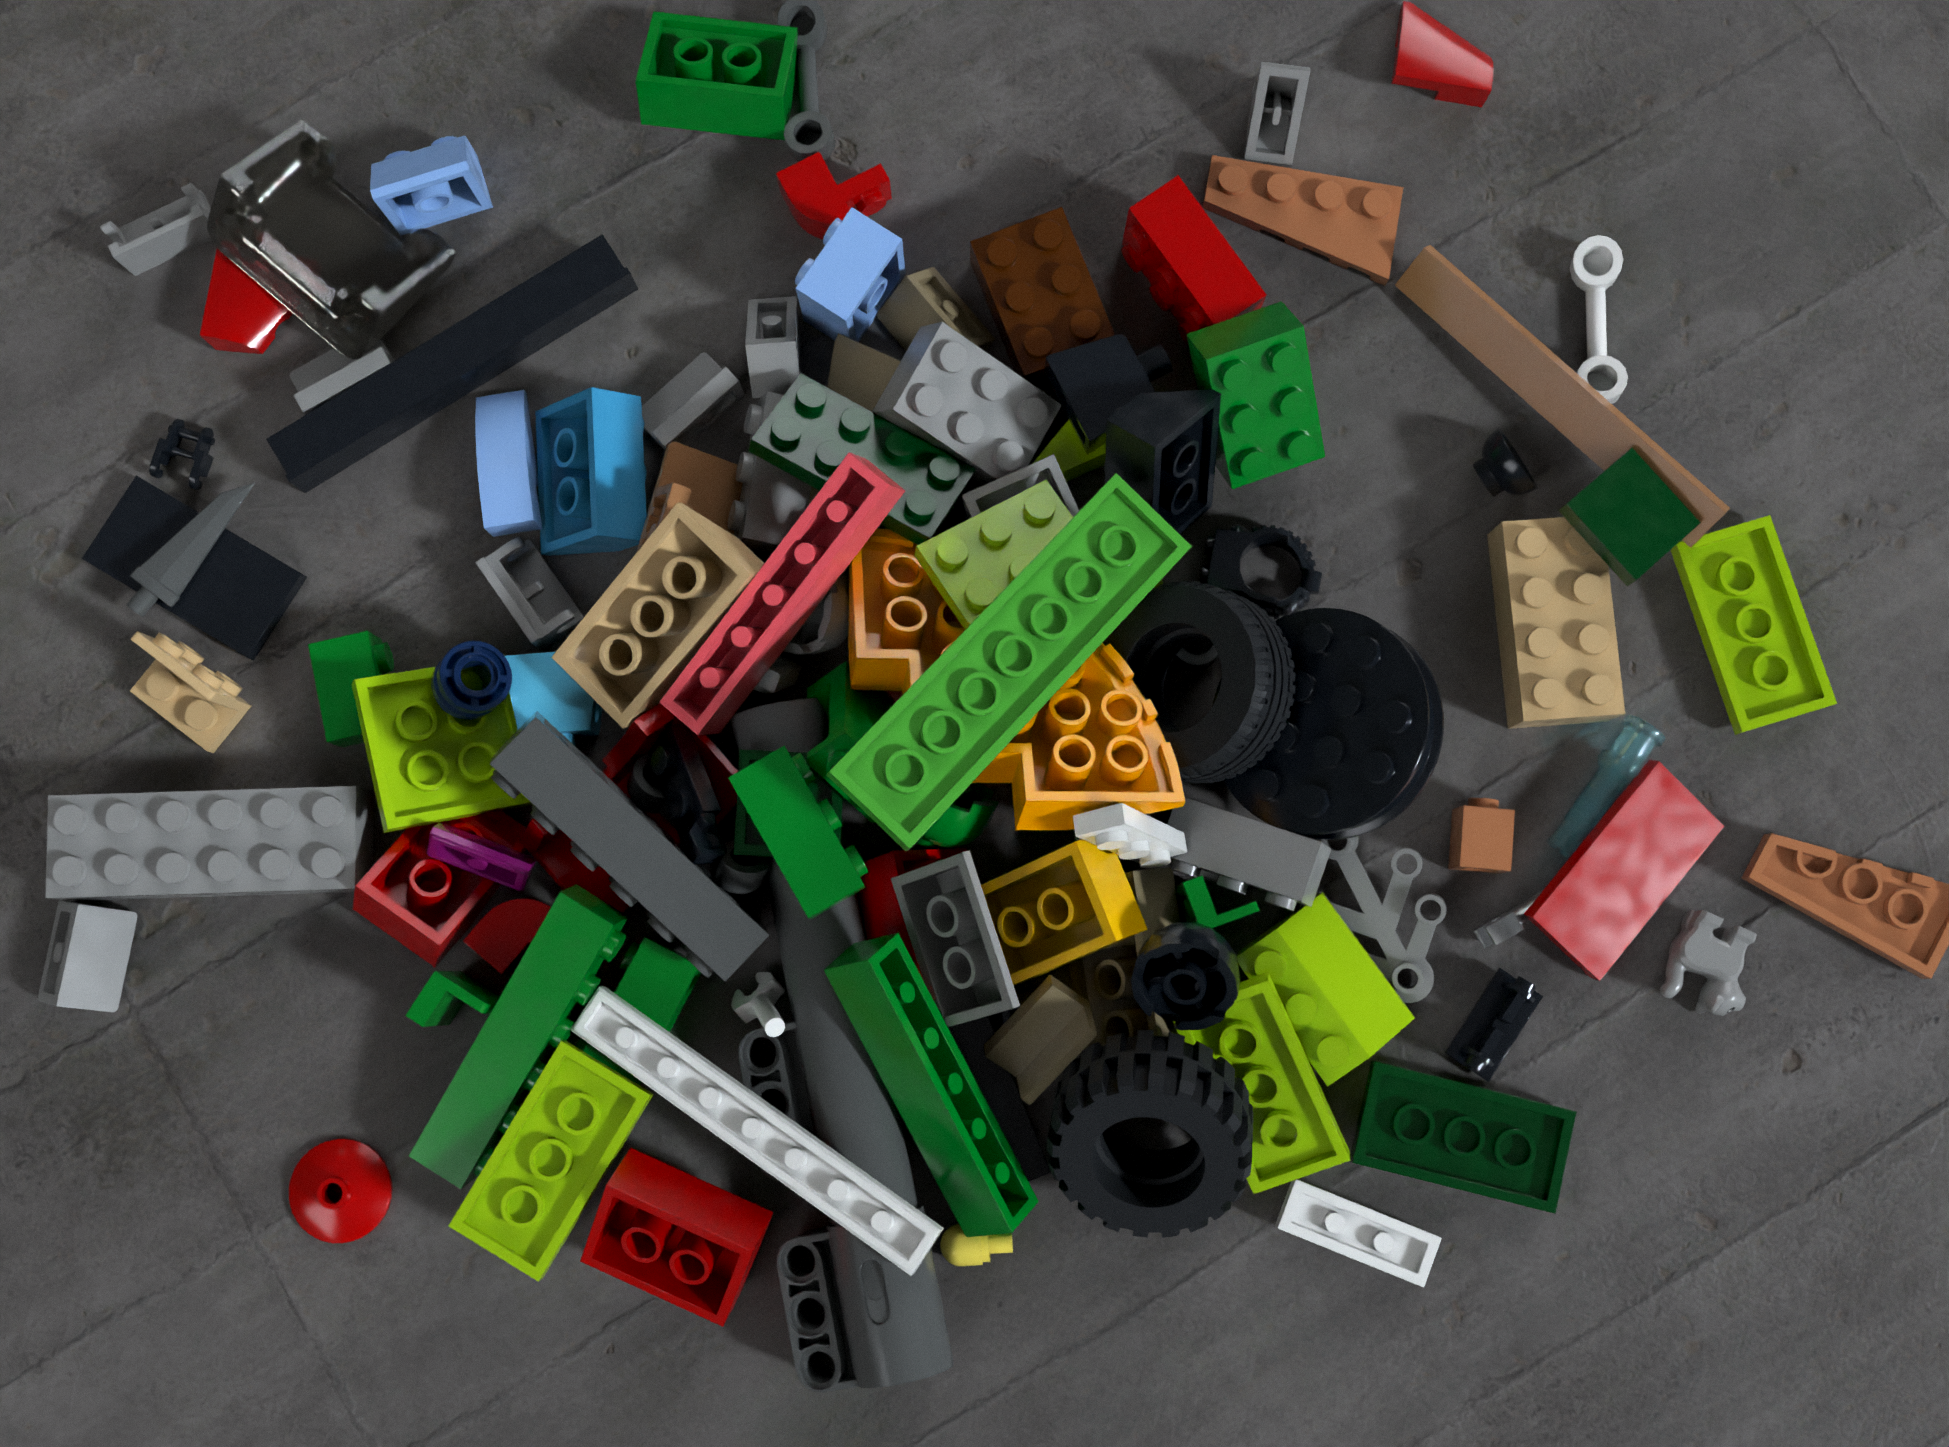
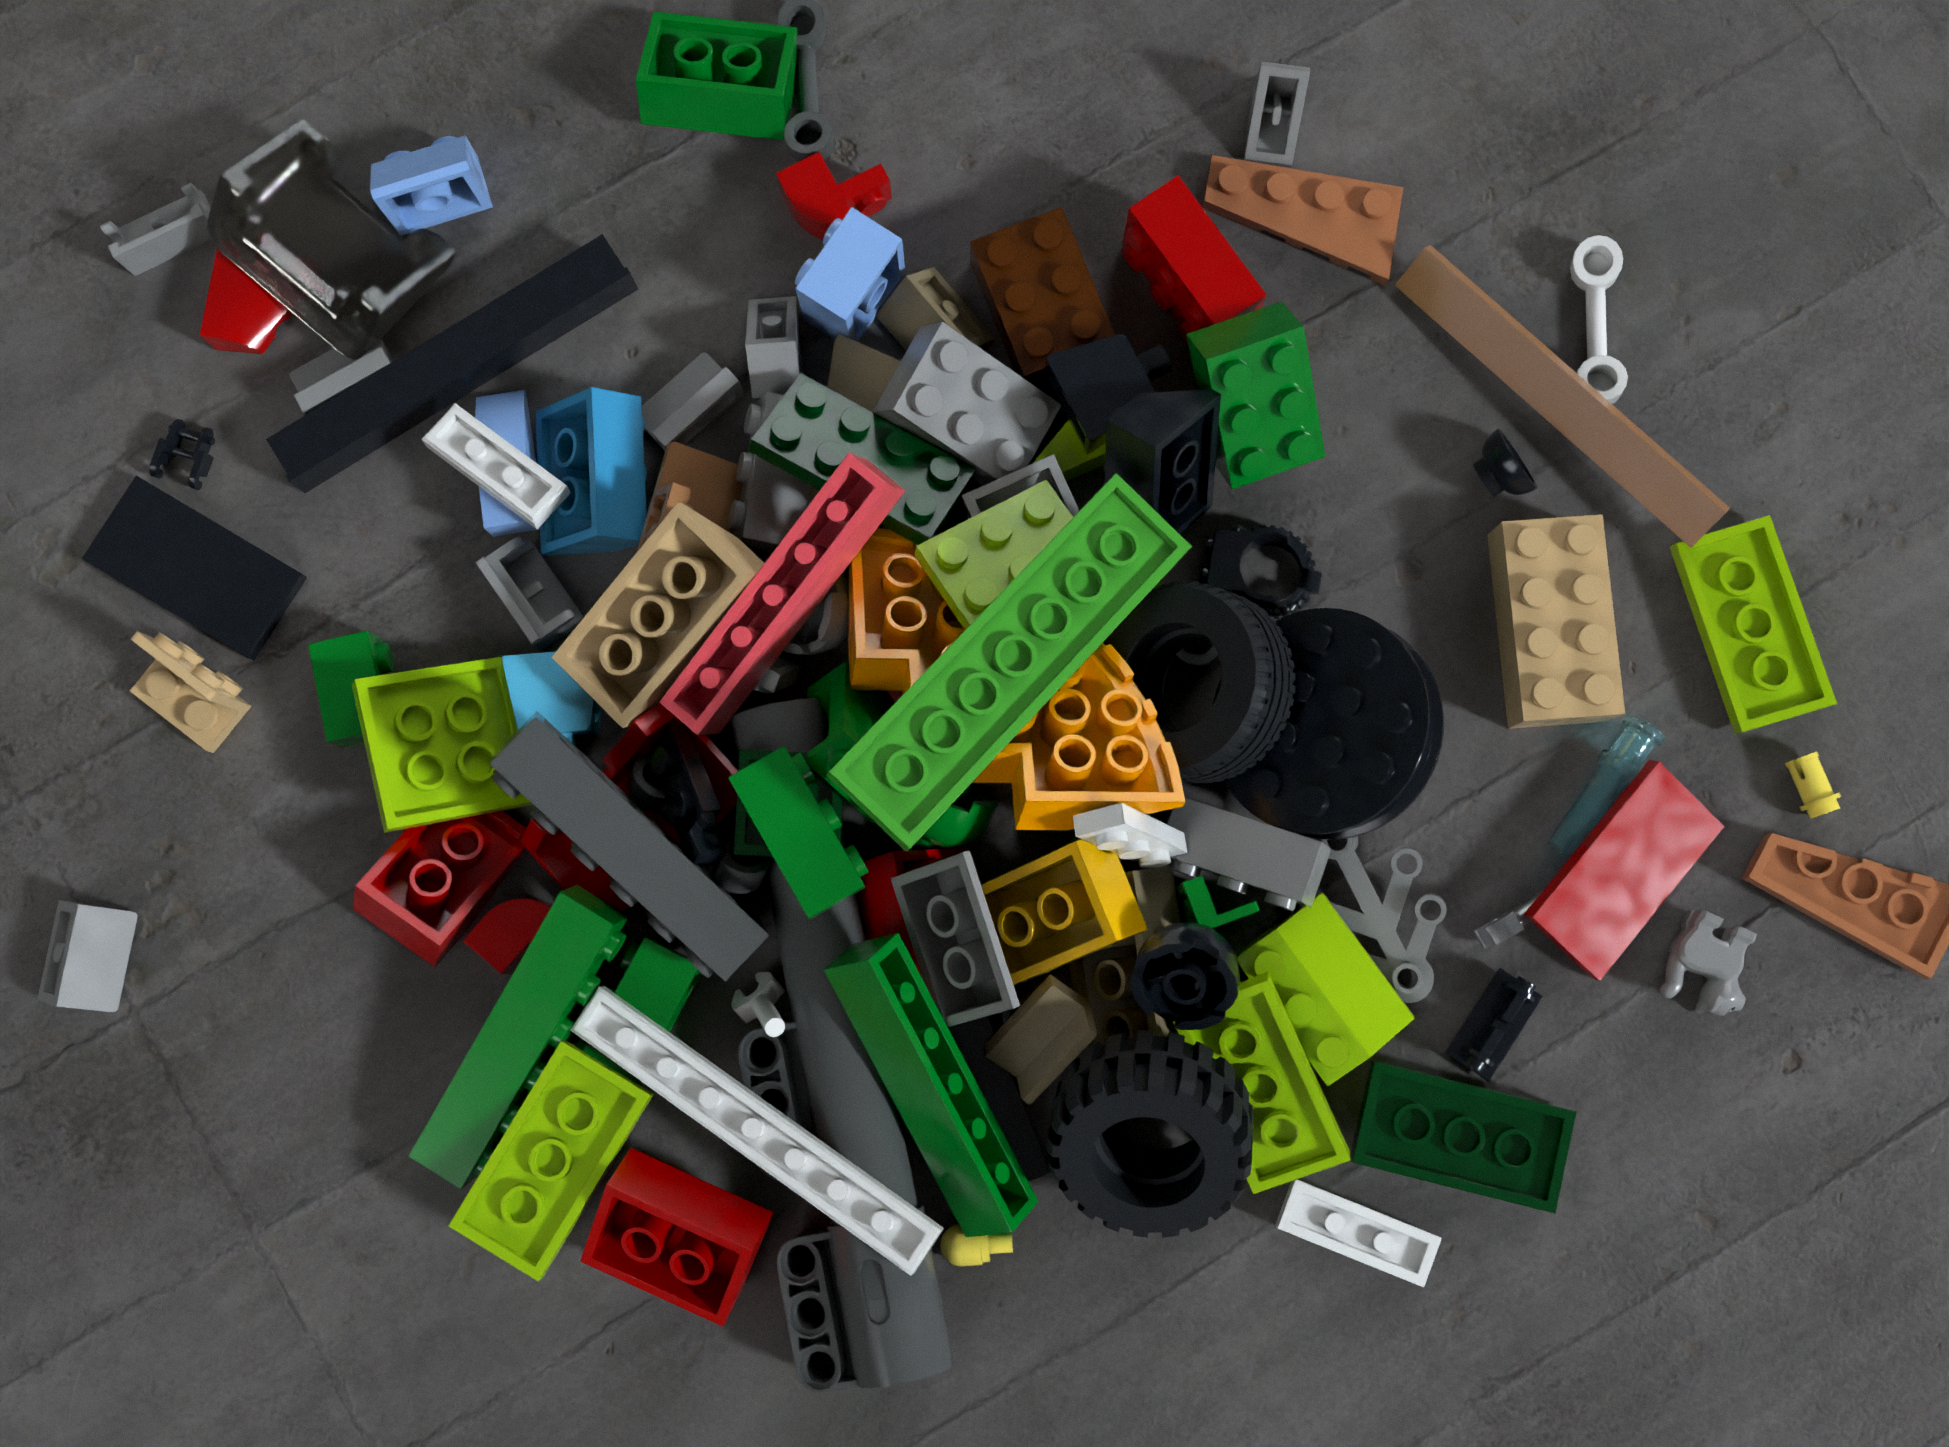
(176, 562): dark grey bar -> none
(208, 843): light grey brick -> none
(364, 1187): red dish -> none
(445, 996): green panel -> none
(480, 856): magenta slope -> none
(487, 664): dark blue wheel -> none
(496, 466): none -> white tile
(1439, 60): red slope -> none
(1481, 837): nougat brick -> none
(1629, 517): dark green tile -> none
(1813, 785): none -> light yellow pin

